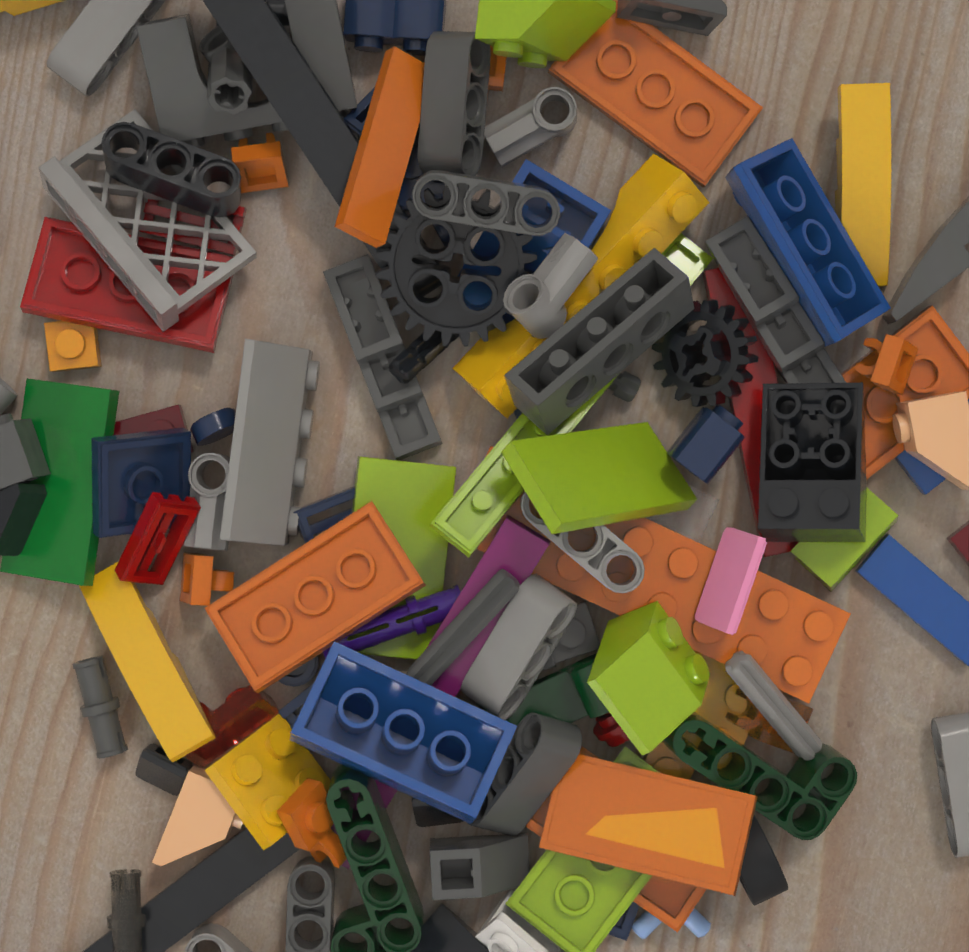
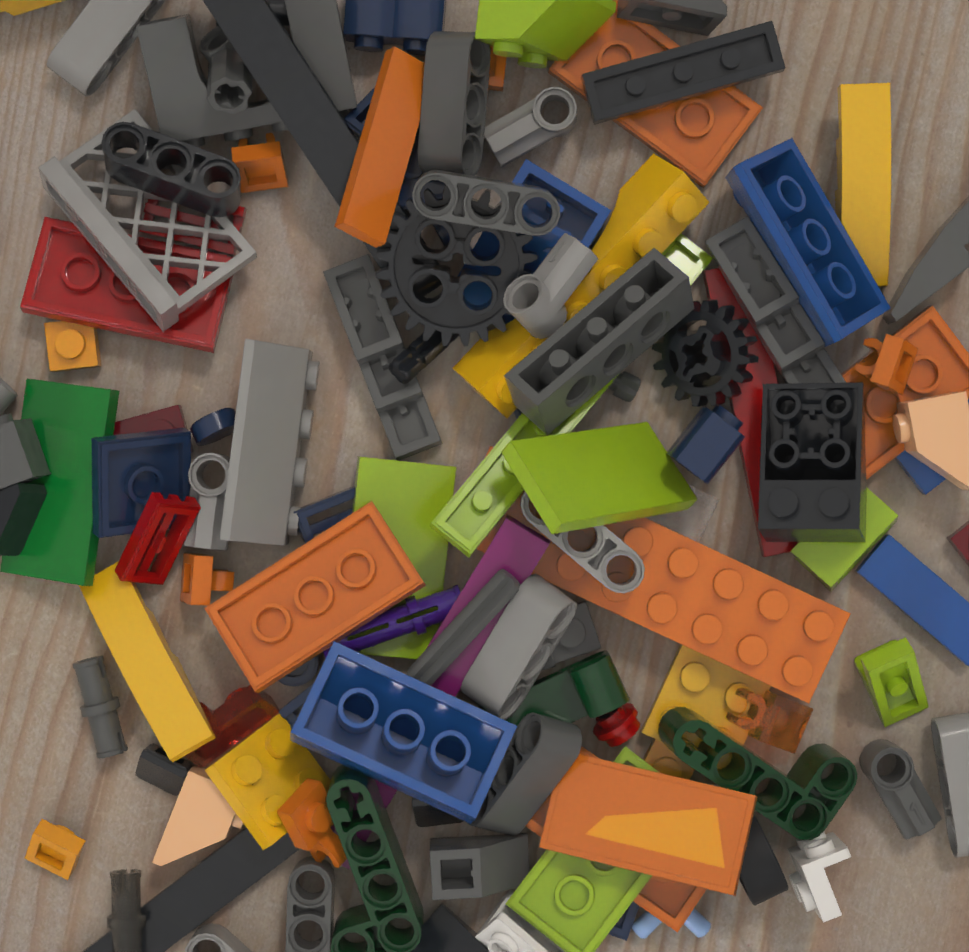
(55, 849): none -> light orange plate
(648, 675): lime slope -> none
(683, 72): none -> black plate
(730, 580): bright pink slope -> none
(773, 705): light grey axle -> none
(810, 879): none -> white bracket
(893, 680): none -> lime slope
(900, 790): none -> dark grey piece

